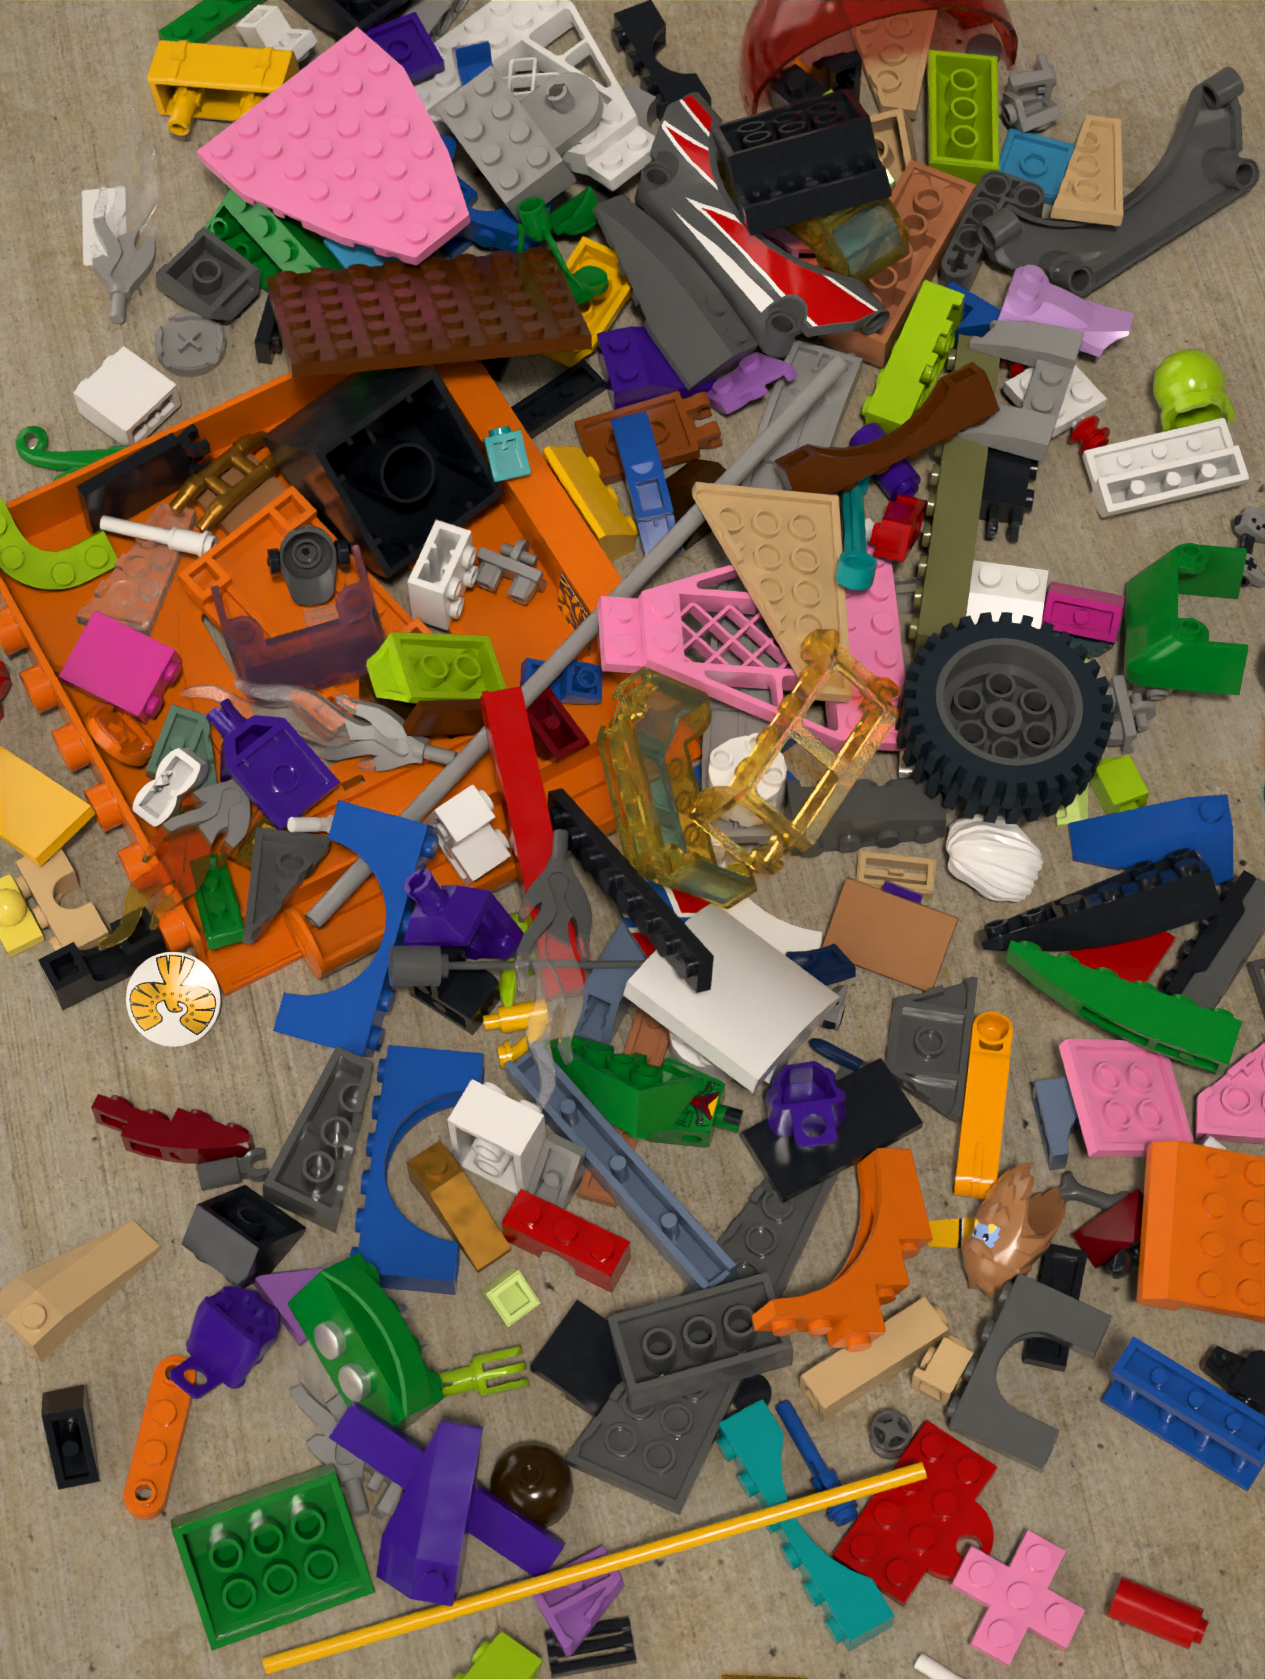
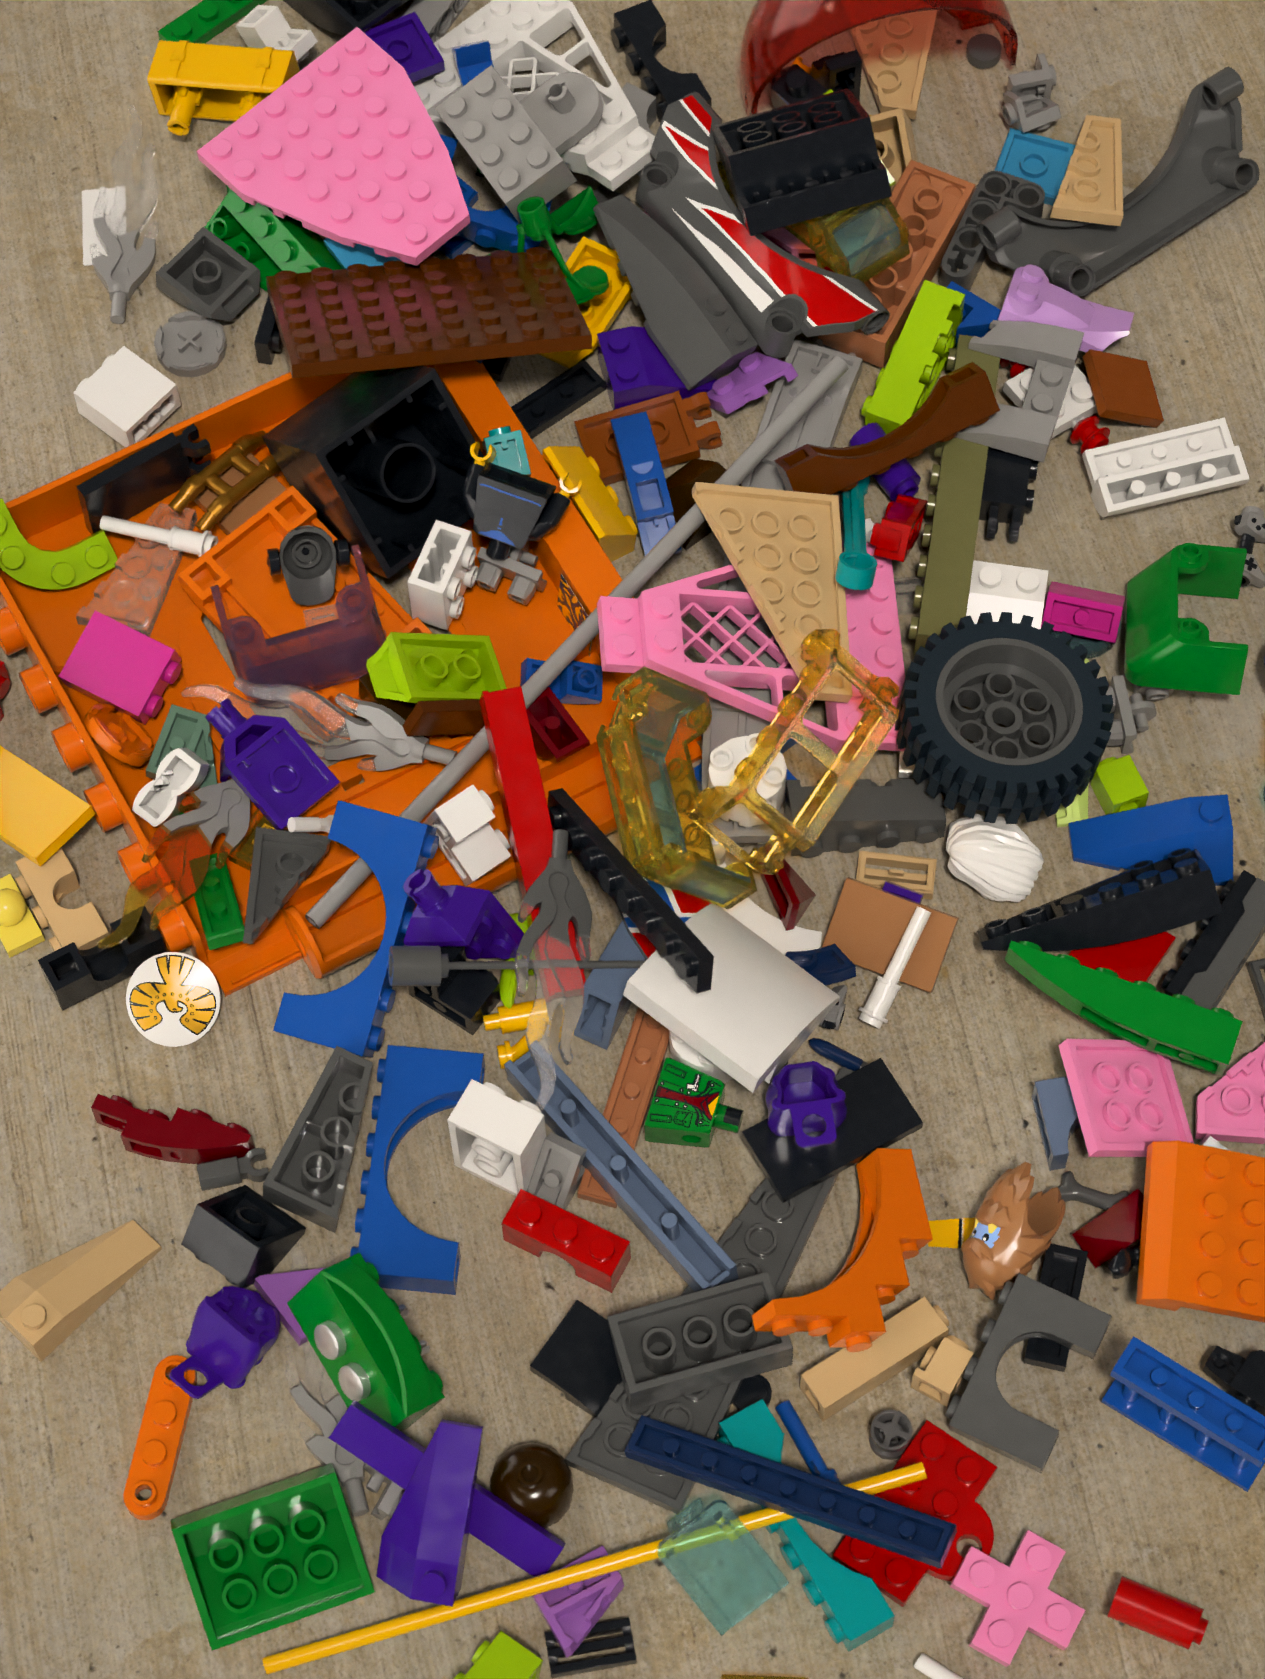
(56, 460): green plant -> none
(70, 1436): black slope -> none
(457, 1206): pearl gold slope -> none
(476, 1377): lime arm -> none
(510, 504): none -> black torso
(510, 1296): yellowish green slope -> none
(627, 1088): green wedge -> none
(719, 1563): none -> clear light blue piece
(789, 894): none -> dark red slope
(791, 1491): none -> dark blue tile
(886, 986): none -> white pin
(932, 1045): dark grey wing -> none
(963, 114): lime brick -> none
(983, 1105): light orange piece -> none
(1123, 388): none -> dark orange tile
(1191, 390): lime tile -> none

